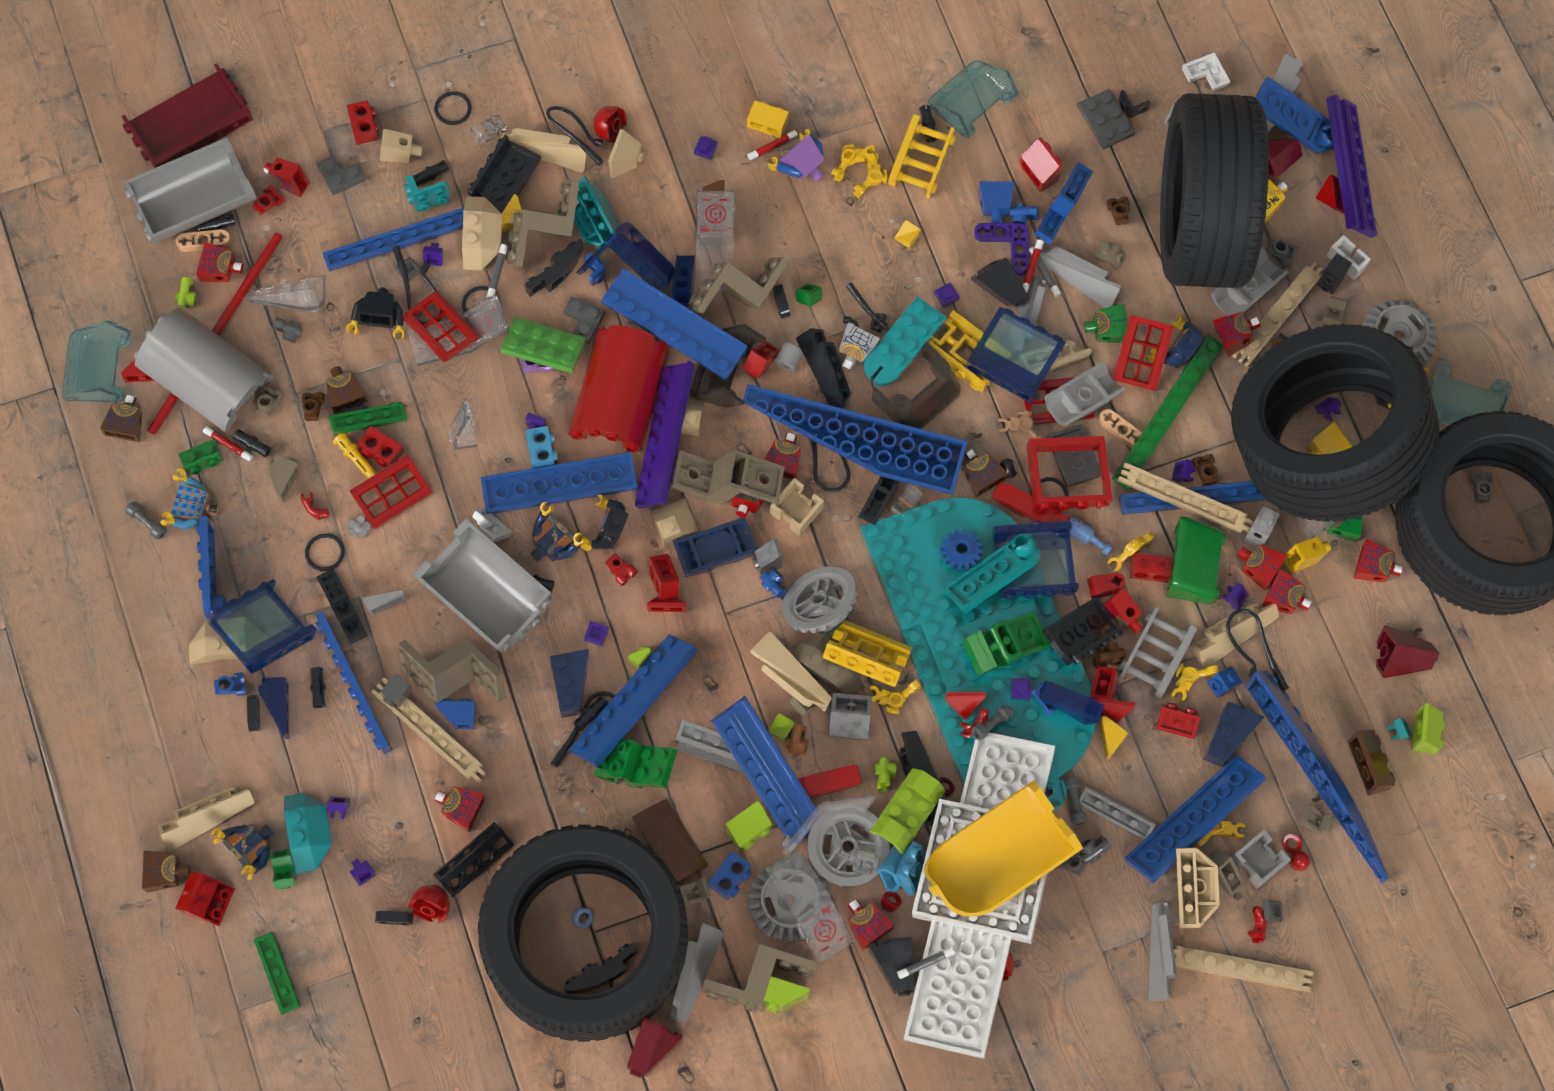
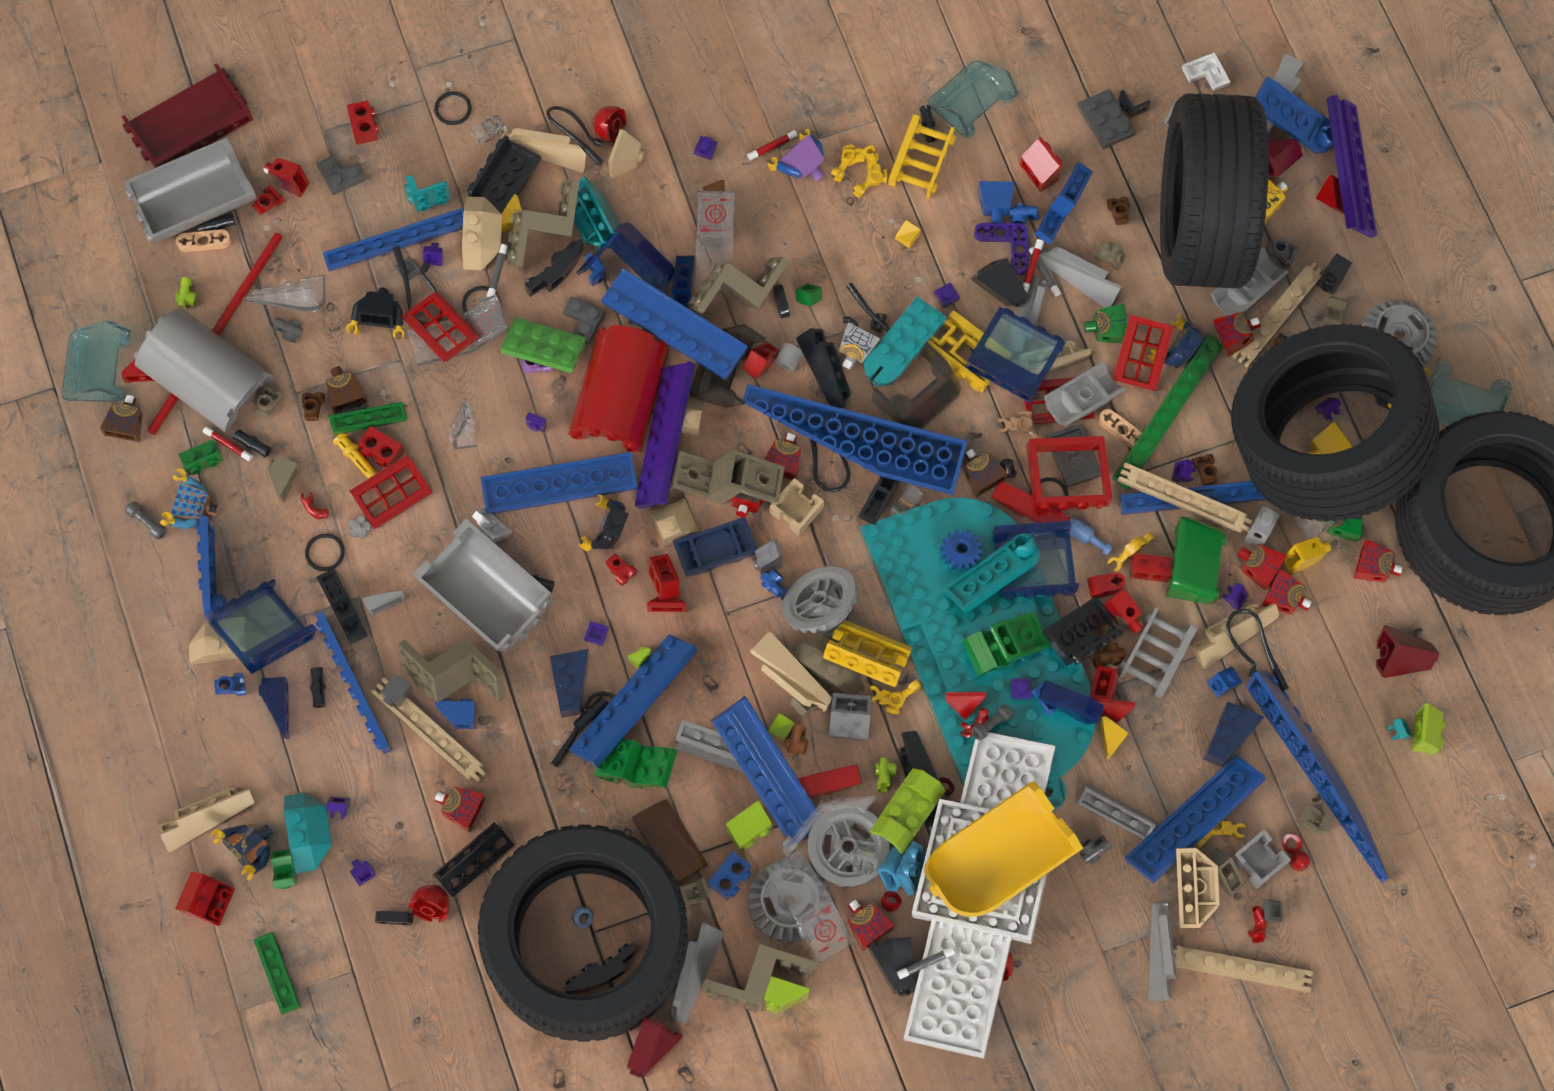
(162, 871): reddish brown torso -> none
(217, 264): red torso -> none
(253, 713): black beam -> none
(398, 147): tan torso -> none
(430, 172): black pin -> none
(537, 449): dark azure brick -> none
(553, 538): torso -> none
(767, 119): yellow brick -> none
(1074, 859): flat silver plate -> none
(1078, 816): dark grey piece -> none
(1178, 720): red bracket -> none
(1190, 675): yellow piece -> none
(1345, 248): white piece -> none
(1371, 761): reddish brown slope -> none
(1481, 482): flat silver plate -> none

